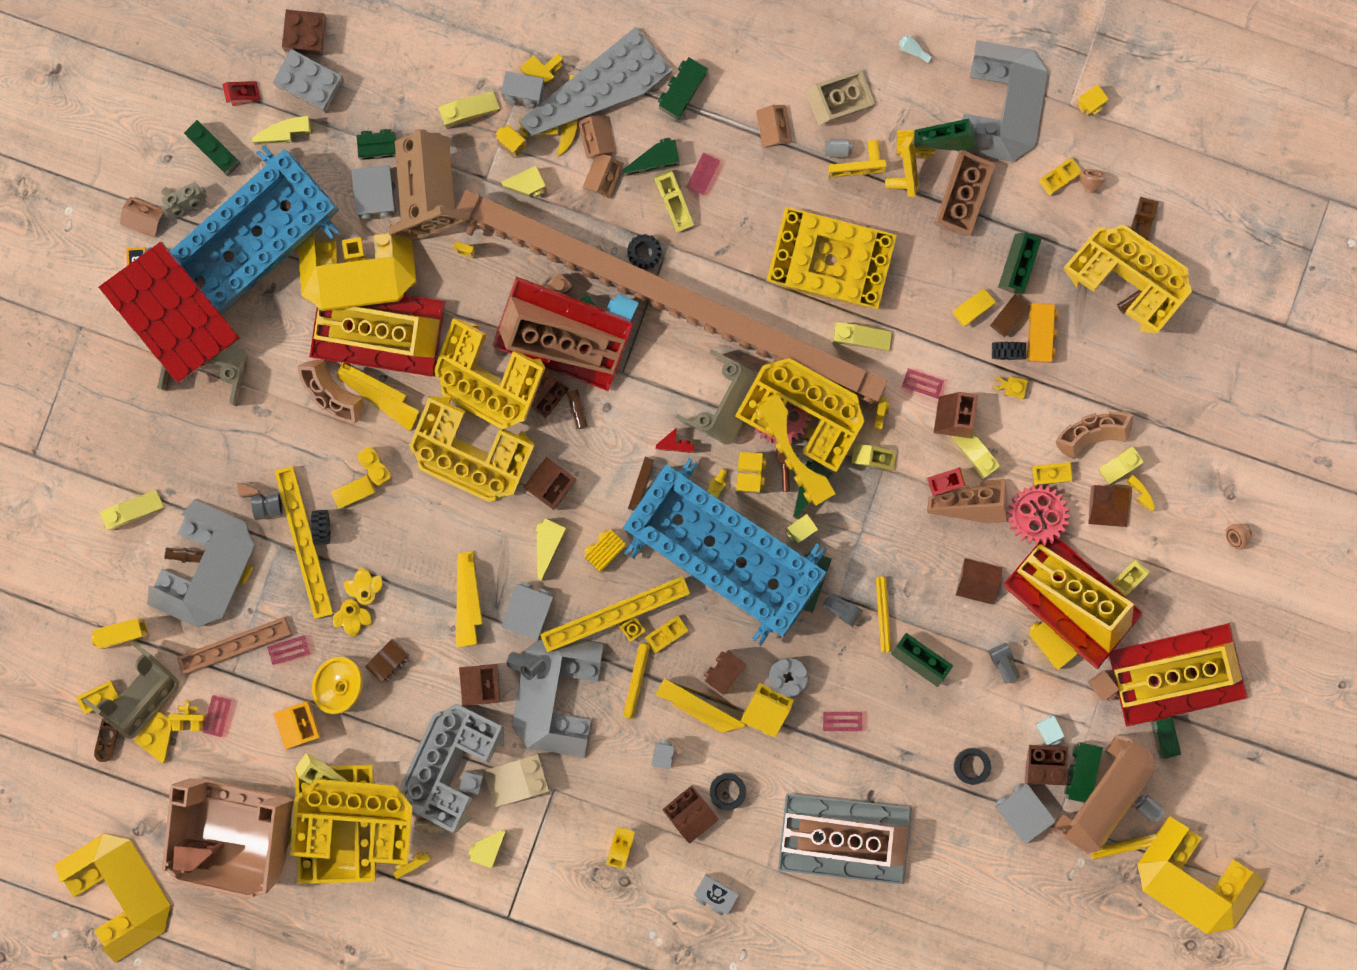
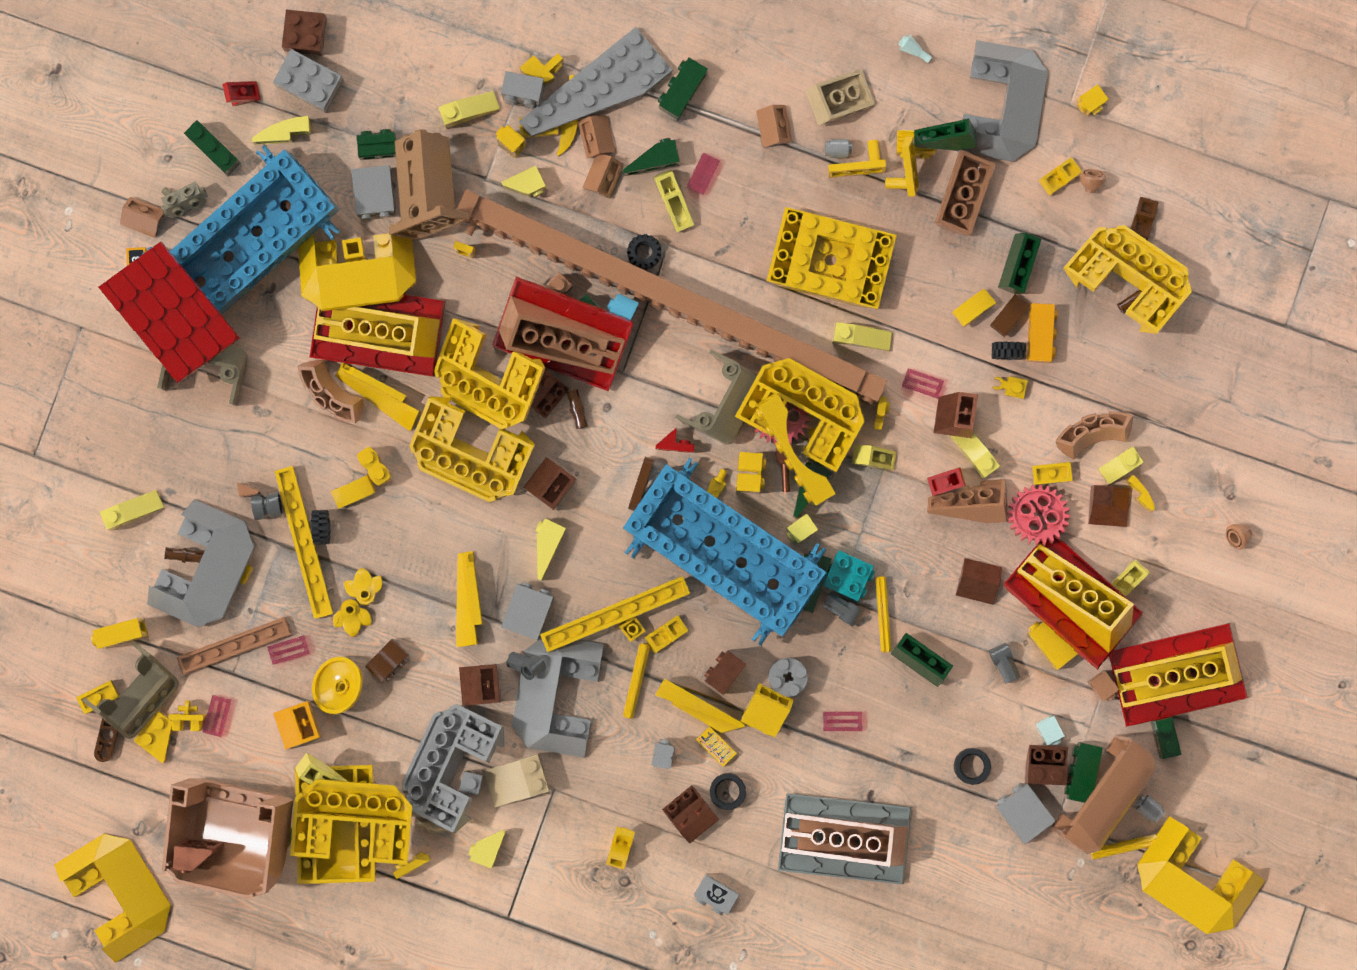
(604, 550): yellow brick -> none
(716, 746): none -> yellow tile
(848, 576): none -> teal brick

